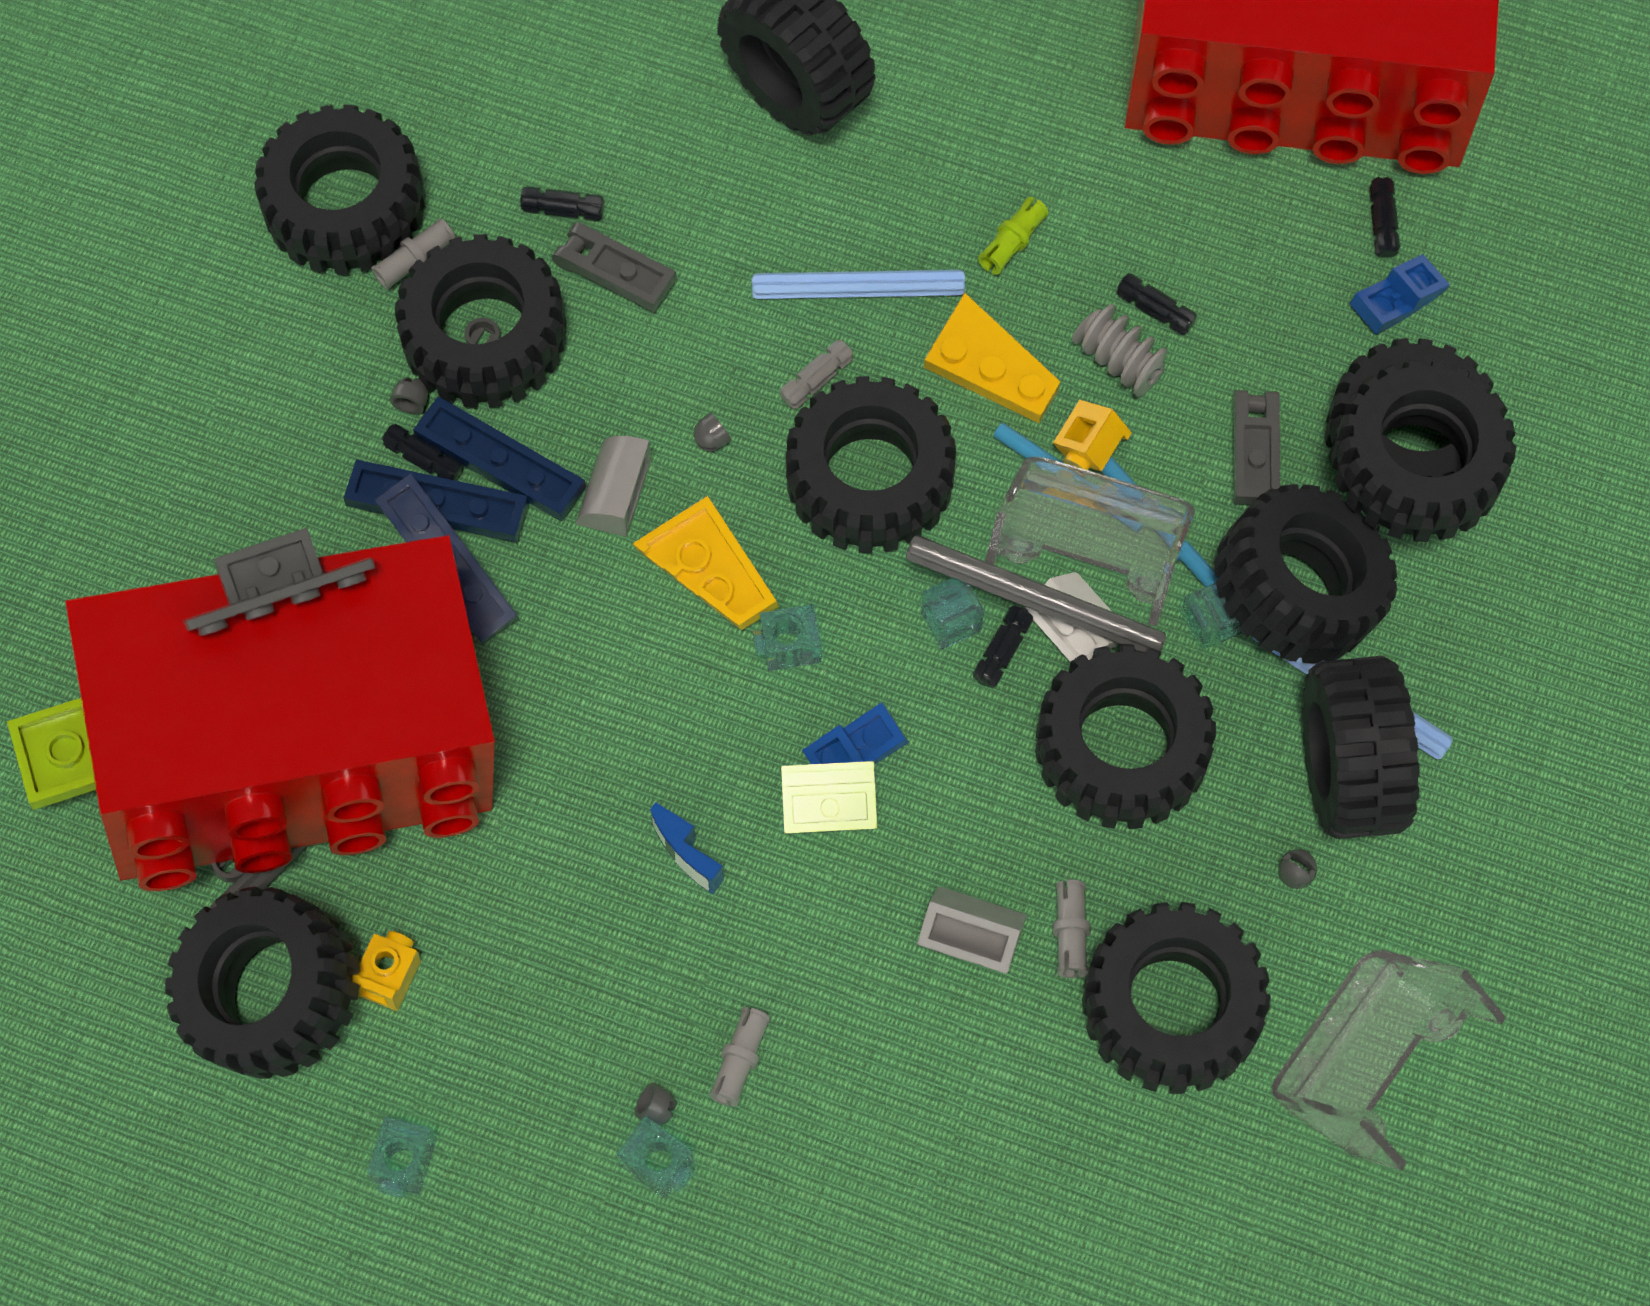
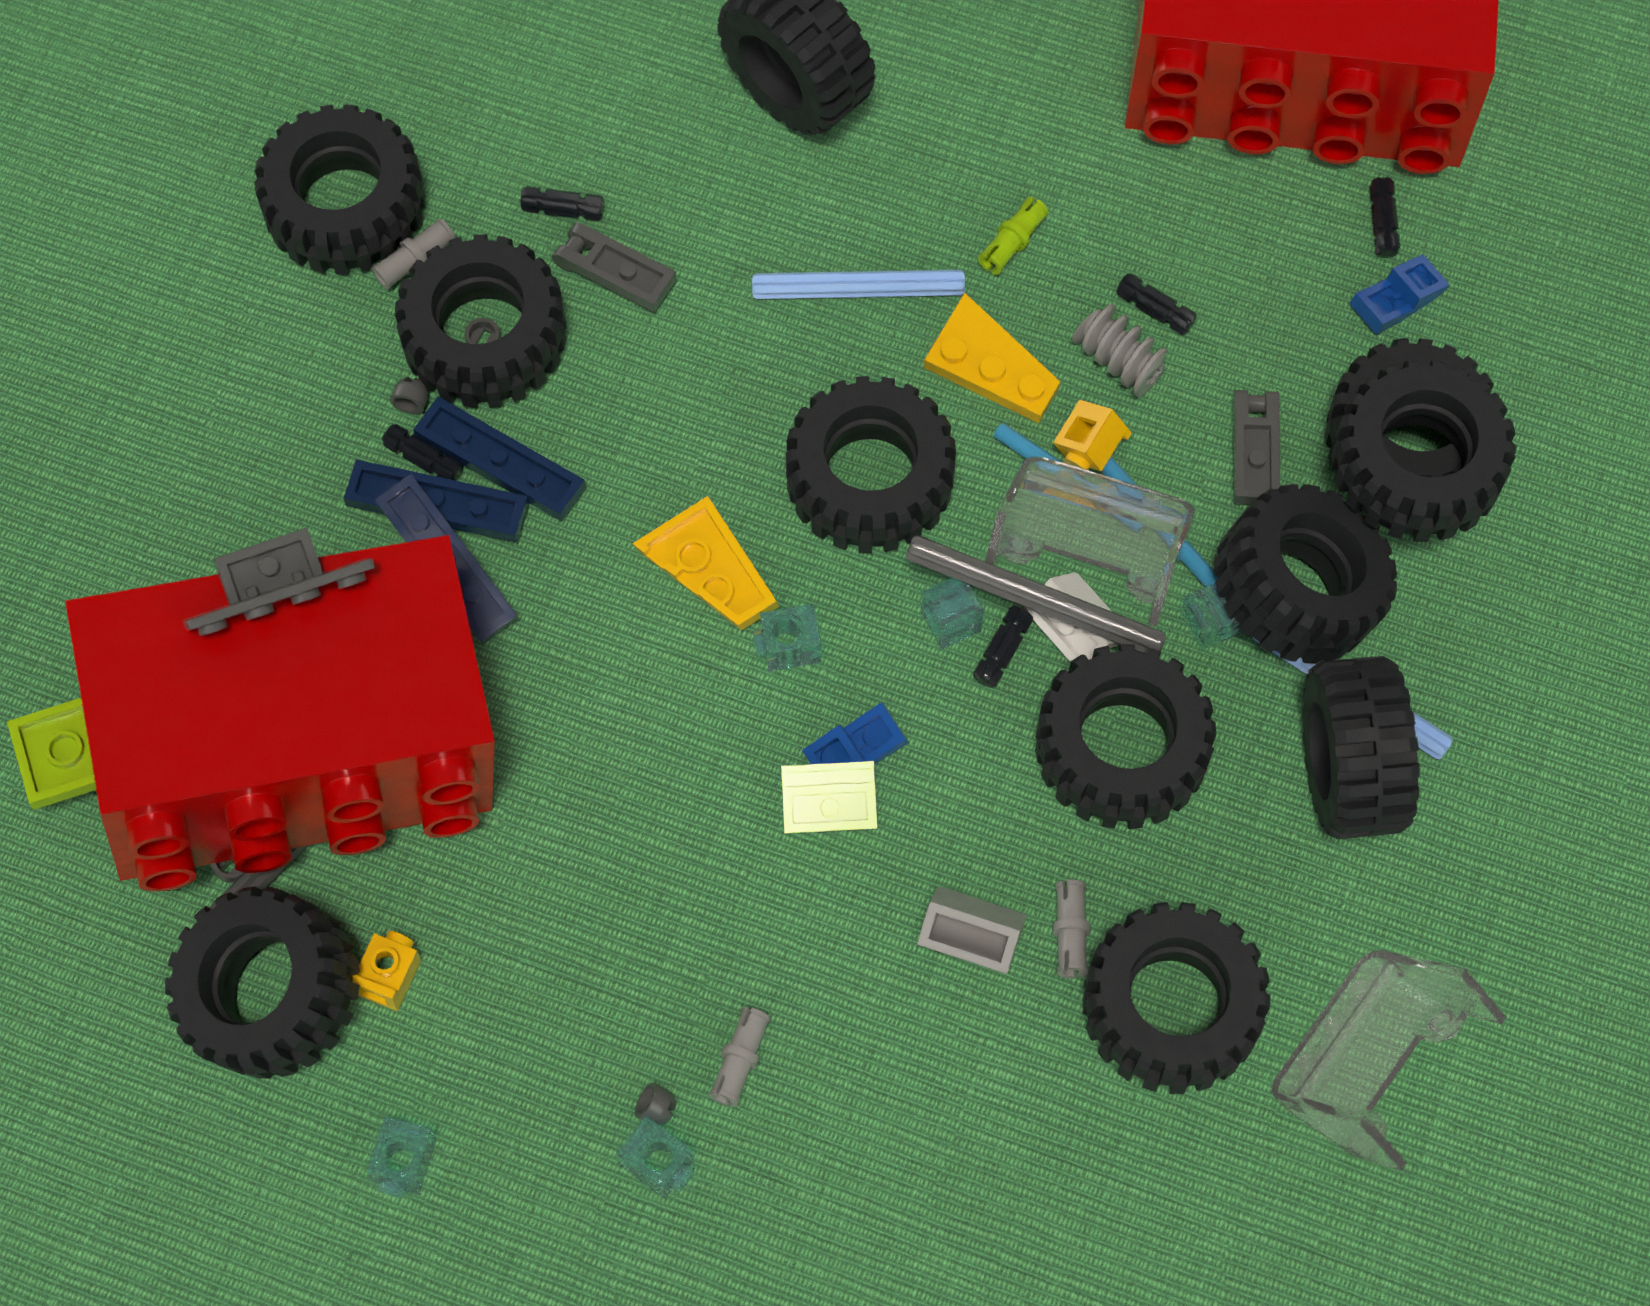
(615, 485): light grey brick -> none
(678, 840): blue slope -> none
(710, 433): dark grey hinge -> none
(816, 374): light grey axle -> none
(1294, 875): dark grey hinge -> none

